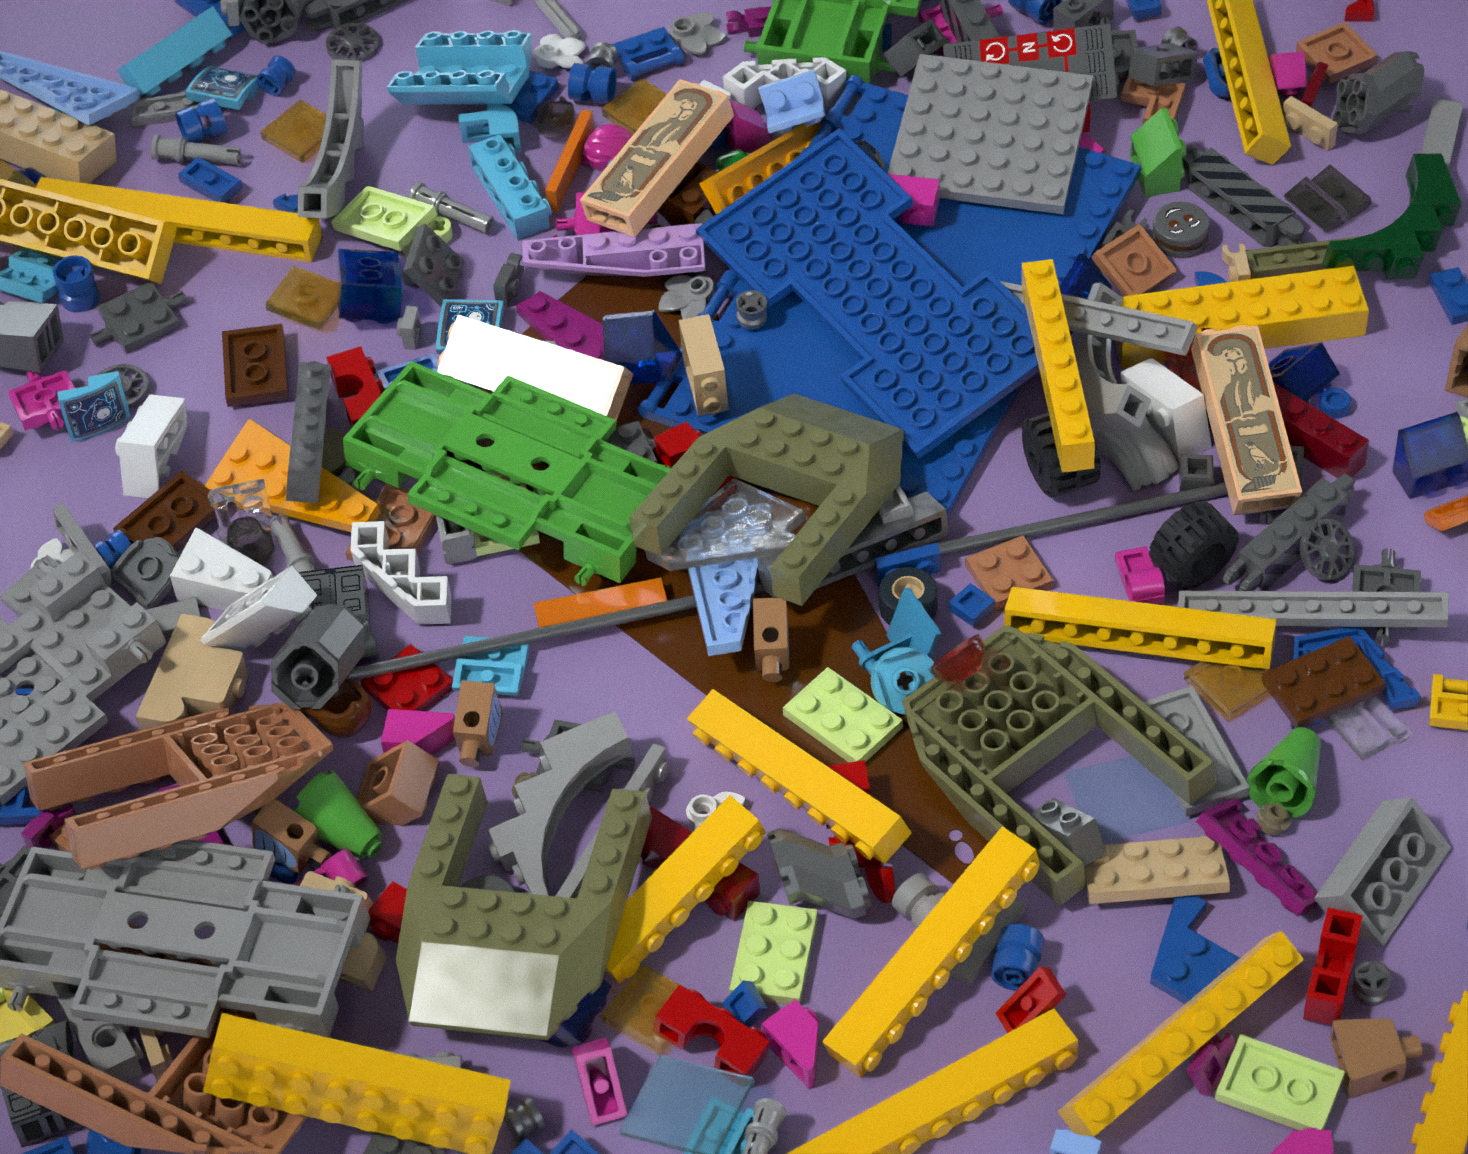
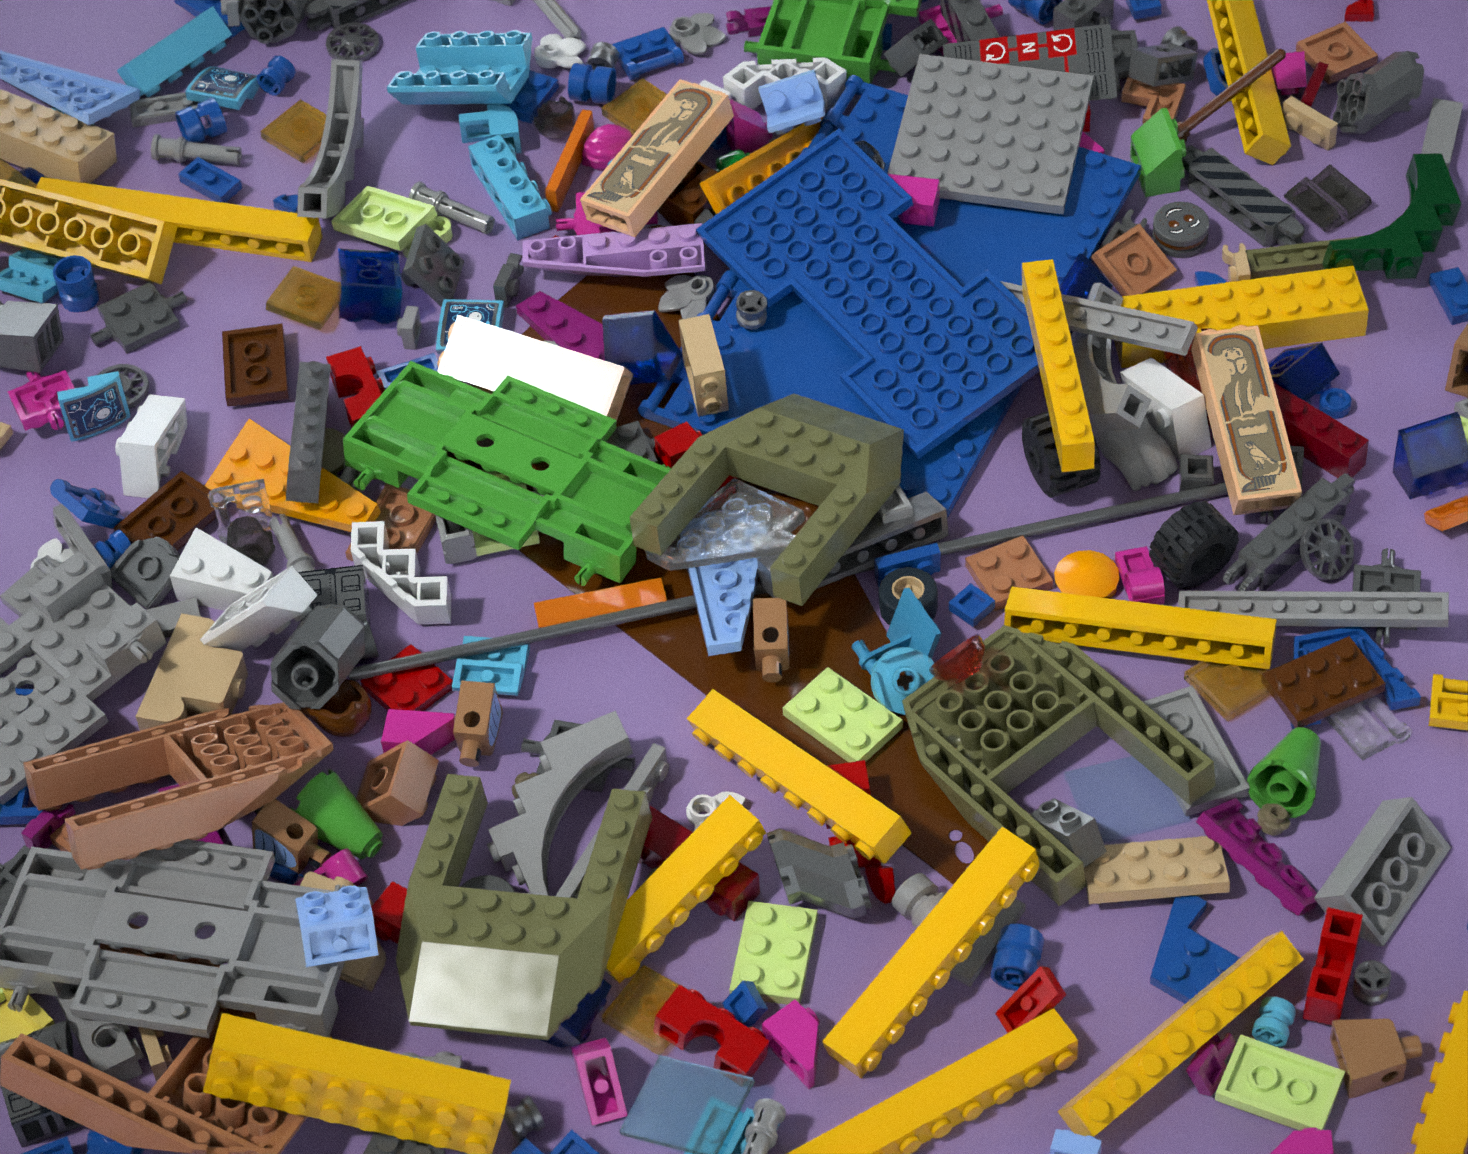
(86, 504): none -> blue plate
(336, 925): none -> light blue bracket
(1087, 574): none -> light orange dish
(1229, 93): none -> reddish brown piece
(1274, 1020): none -> medium azure wheel

